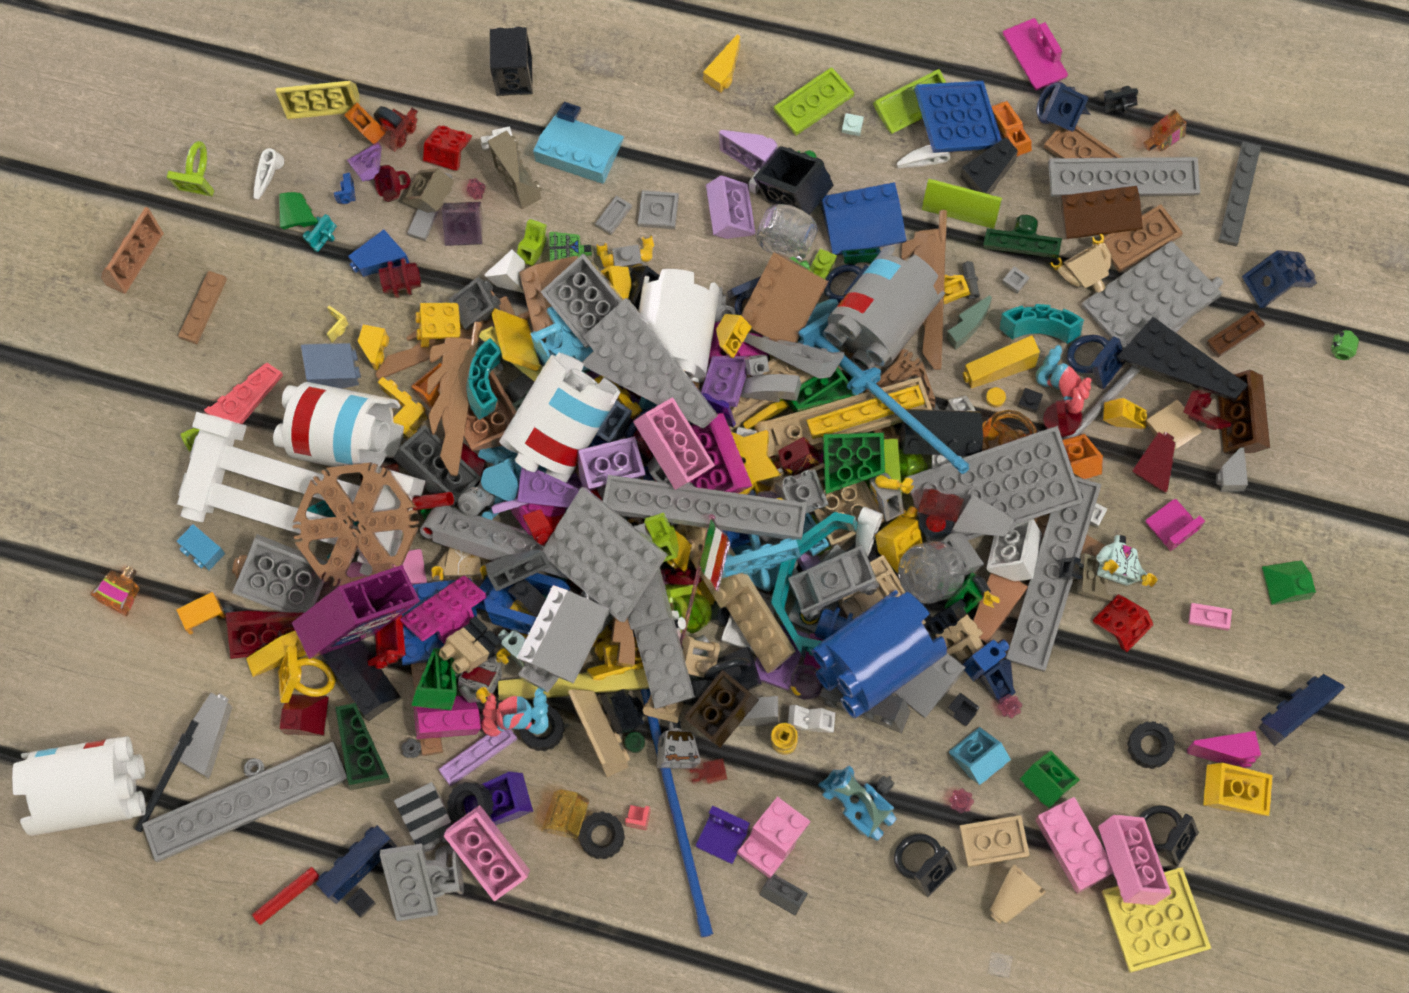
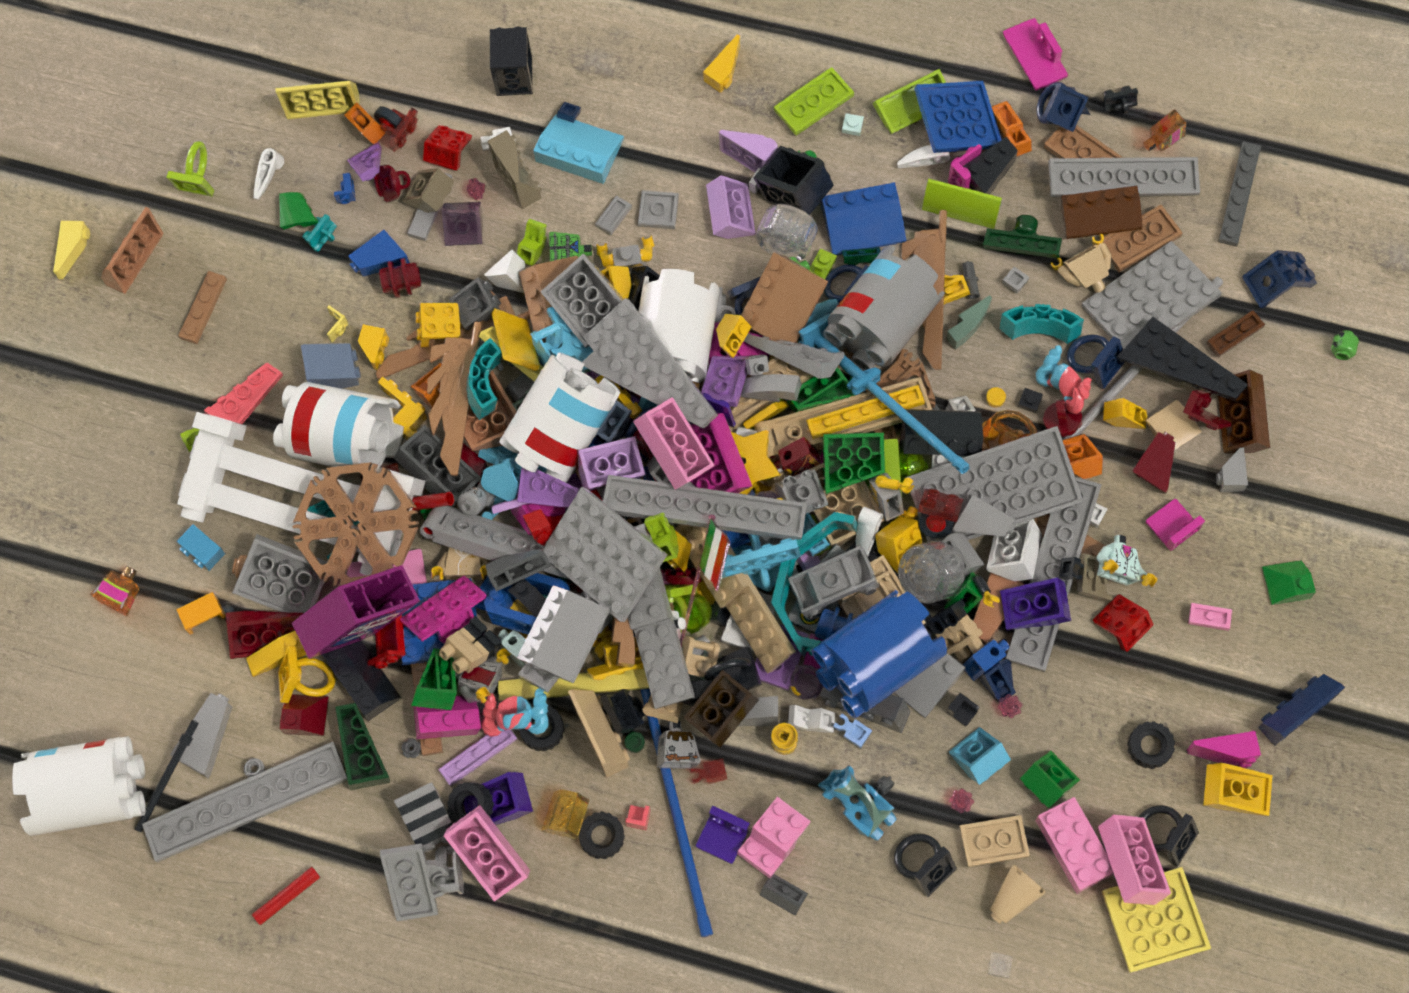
(71, 243): none -> light yellow slope
(355, 865): dark blue slope -> none
(361, 902): black plate -> none
(855, 732): none -> light blue plate
(960, 175): none -> dark pink bracket
(1002, 363): yellow slope -> none
(1036, 604): none -> dark purple slope

